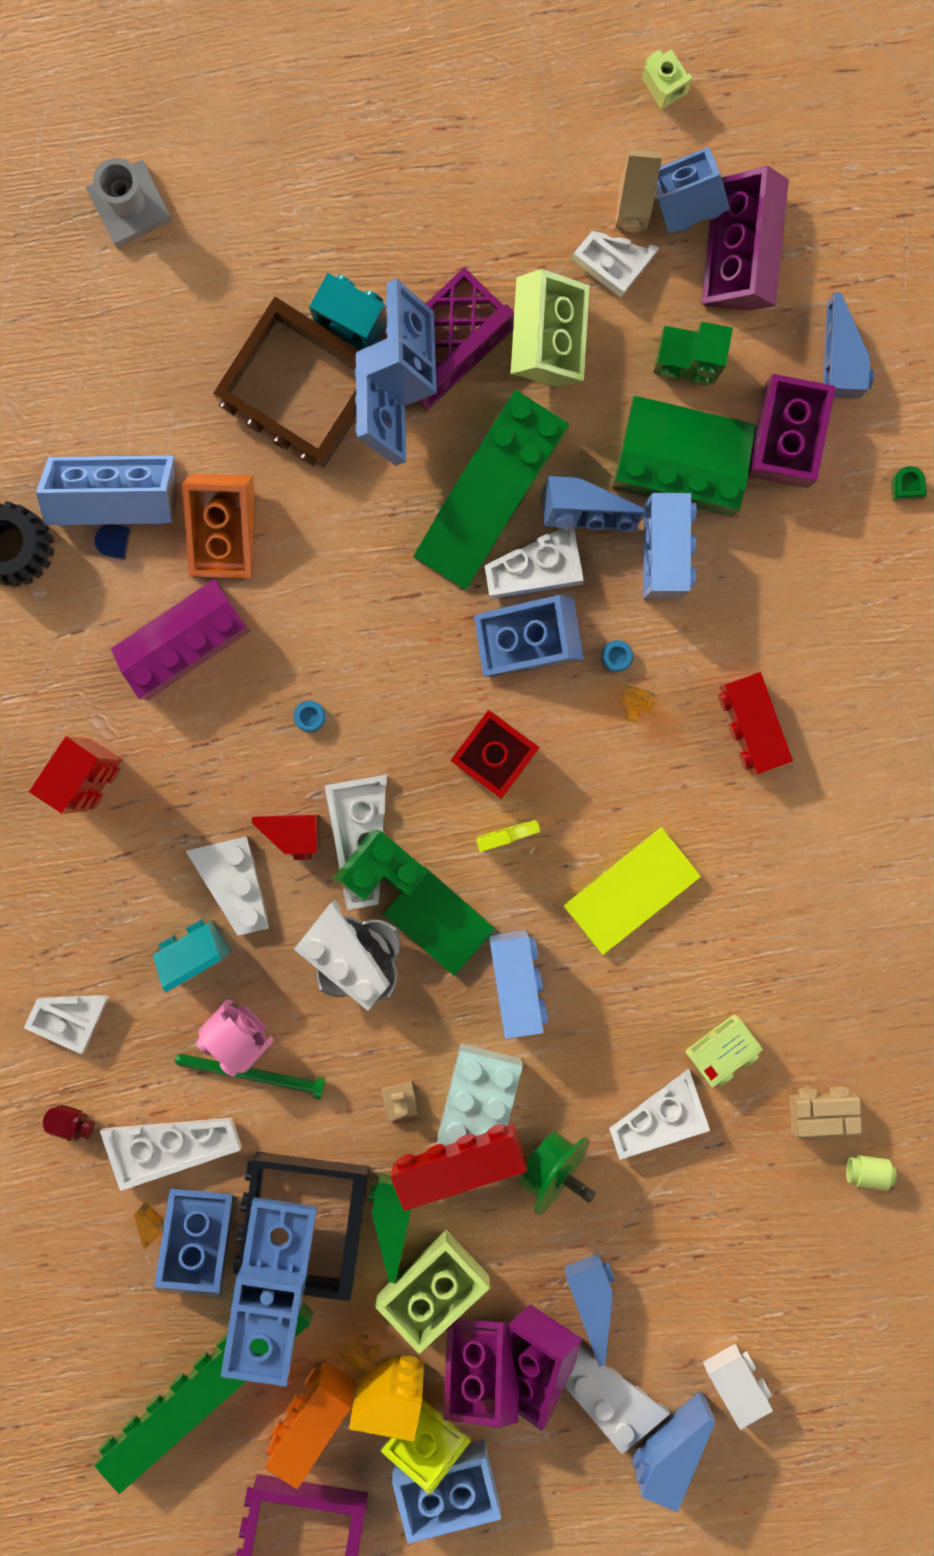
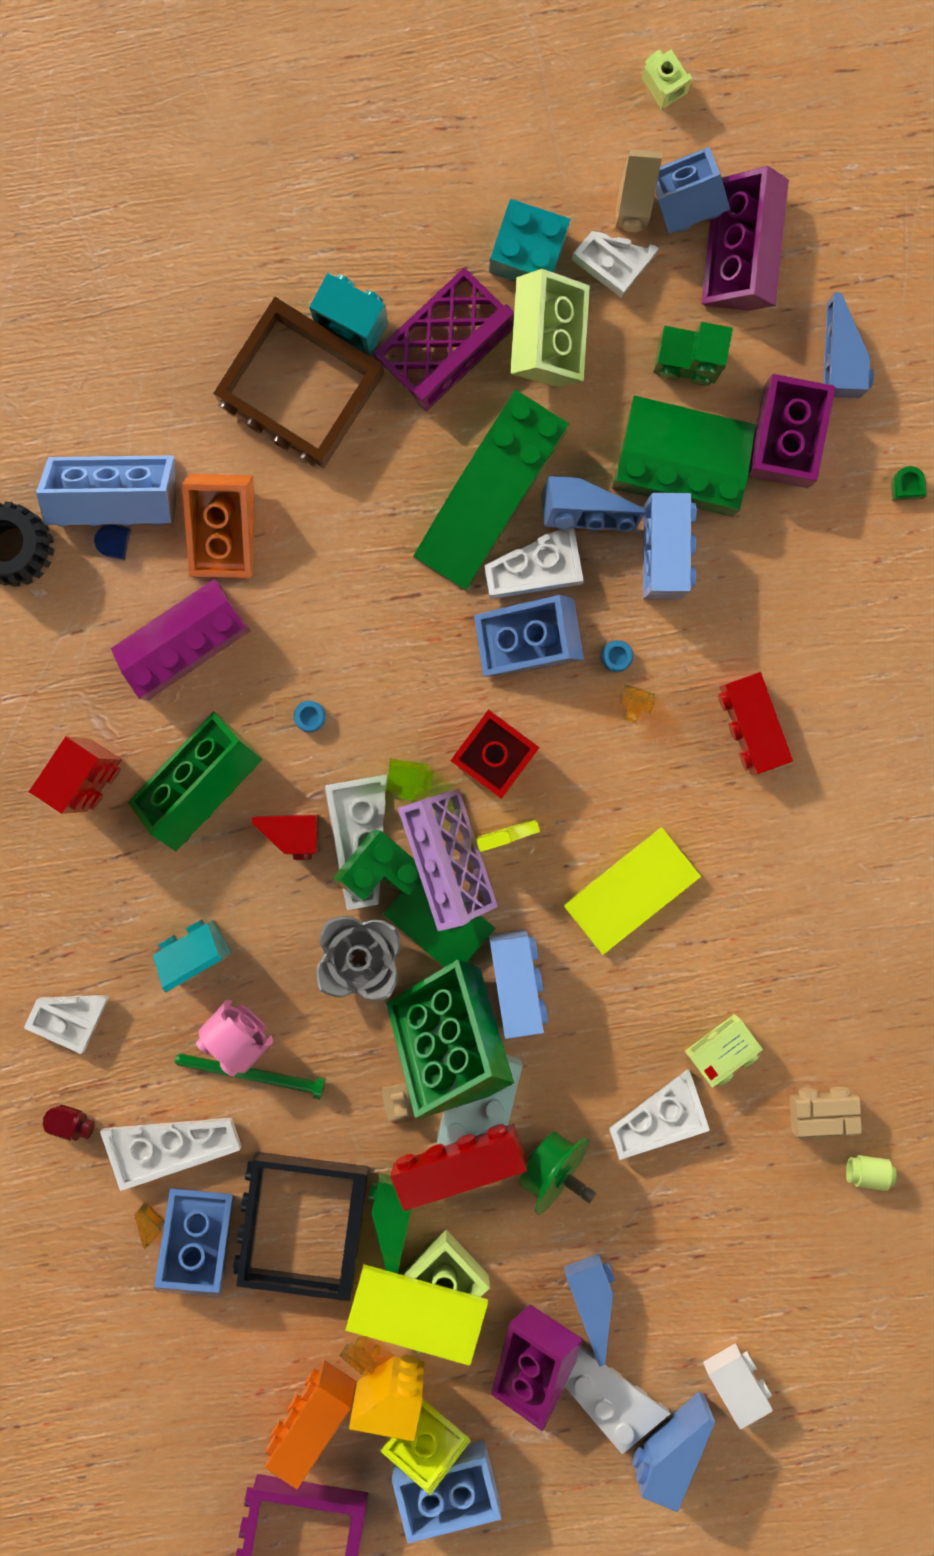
(127, 200): light grey plant -> none
(174, 1414): green brick -> none
(194, 782): none -> green slope
(234, 882): white wing -> none
(269, 1292): medium blue bracket -> none
(340, 956): white wing -> none
(395, 373): medium blue bracket -> none
(408, 778): none -> clear neon green brick
(417, 1315): none -> neon yellow tile
(436, 861): none -> lavender fence
(449, 1040): none -> green slope
(480, 1374): magenta slope -> none
(528, 241): none -> teal brick

